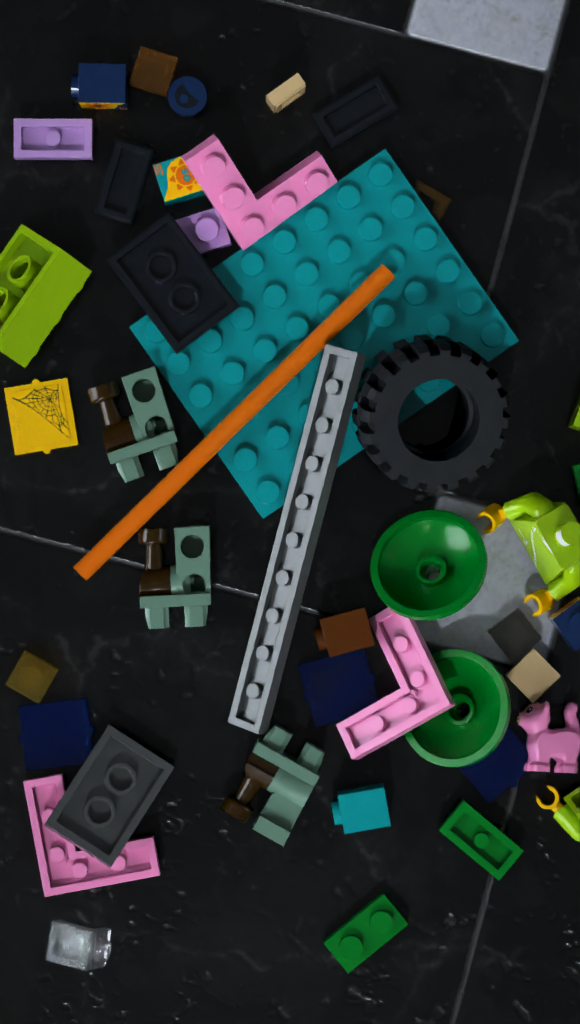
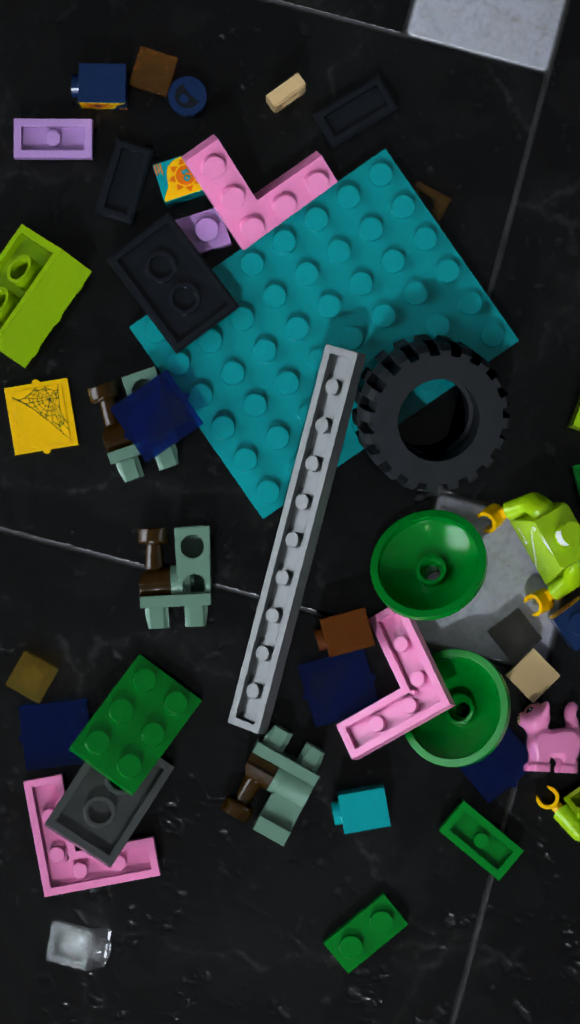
(135, 725): none -> green plate
(156, 416): none -> clear blue piece
(234, 422): orange piece -> none

